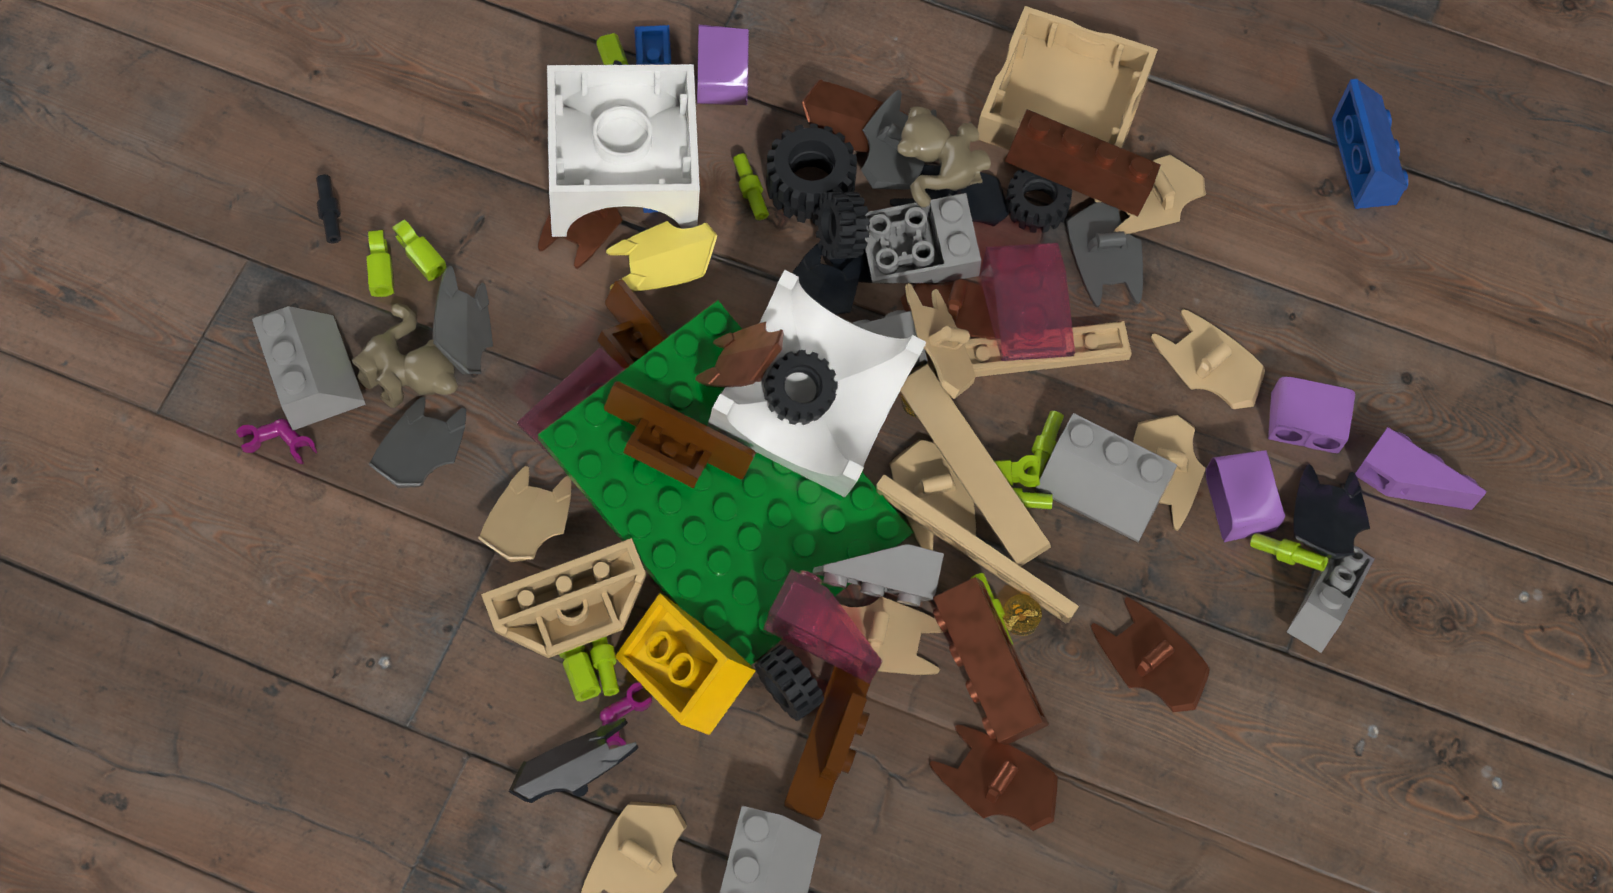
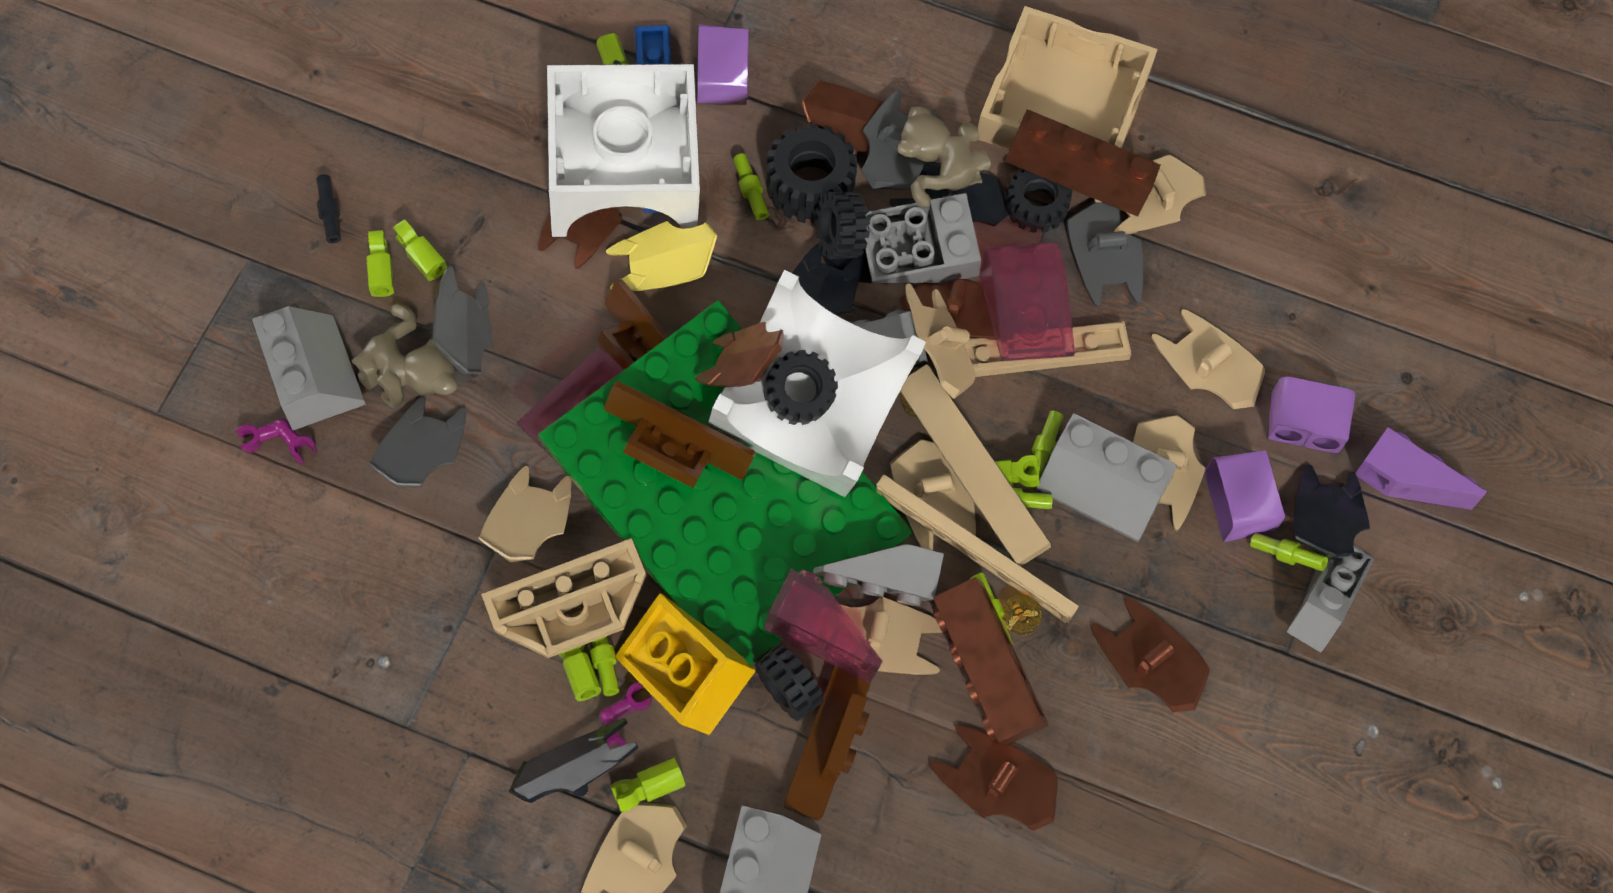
(648, 785): none -> lime bar
(1368, 147): blue slope -> none

